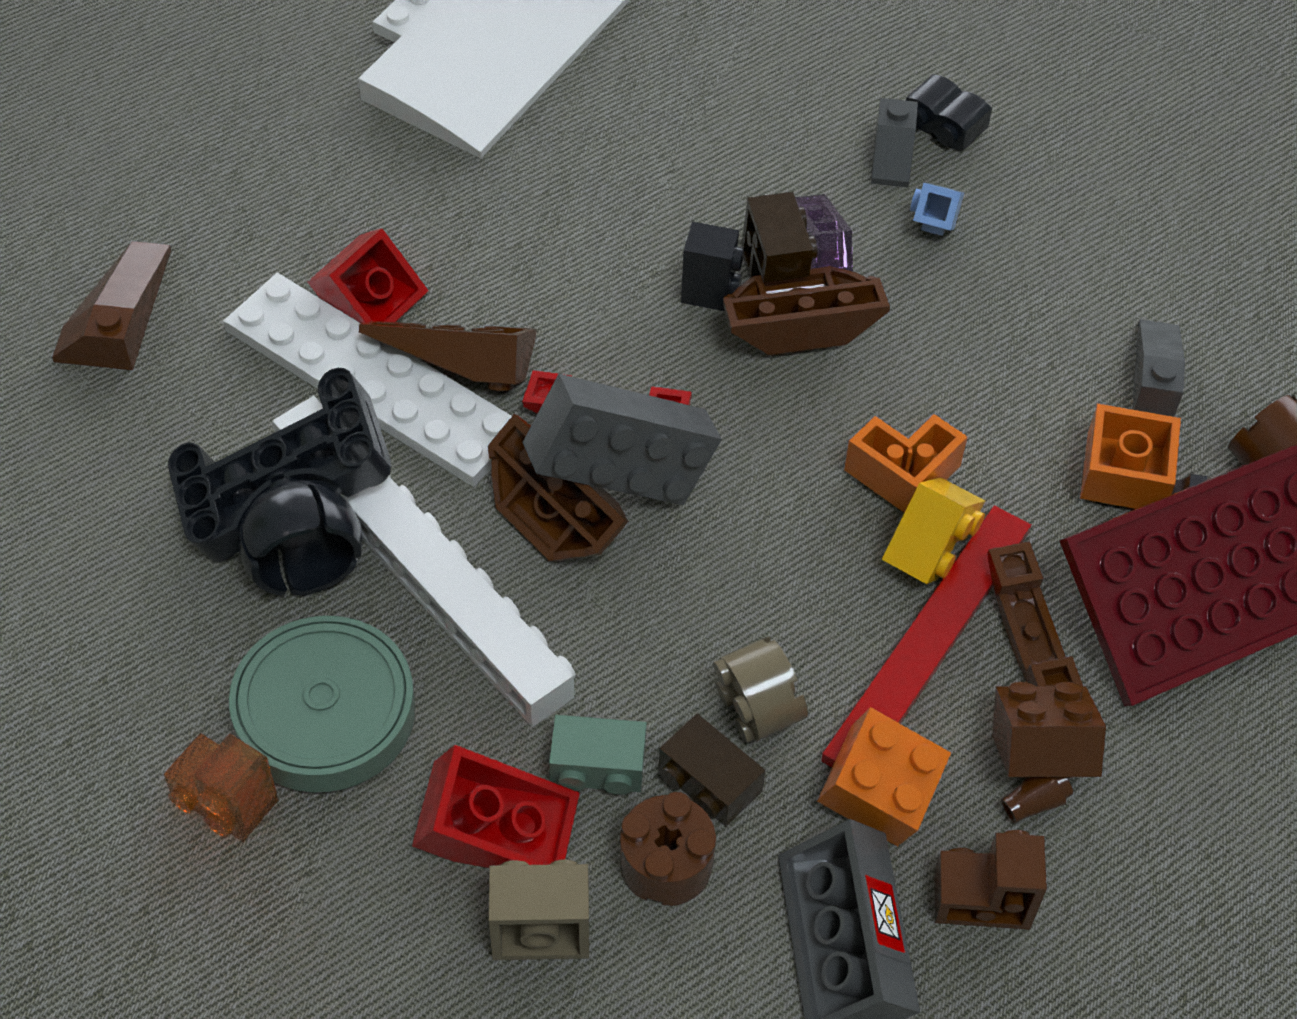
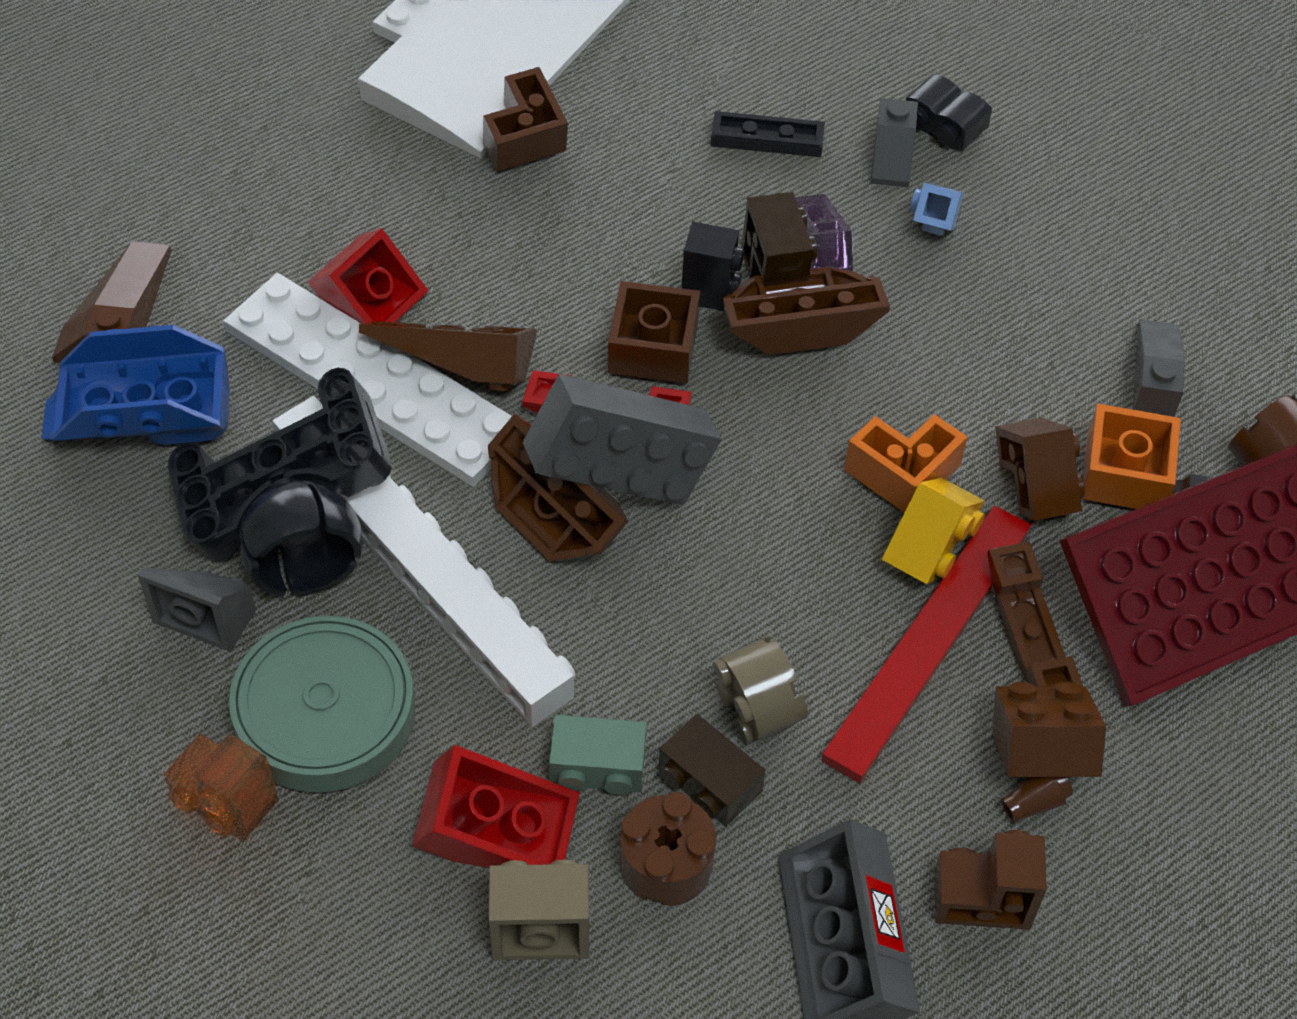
(141, 384): none -> blue slope
(198, 604): none -> dark grey slope
(528, 126): none -> reddish brown brick
(653, 332): none -> reddish brown brick
(767, 134): none -> black tile
(884, 776): orange brick -> none
(1043, 466): none -> reddish brown brick

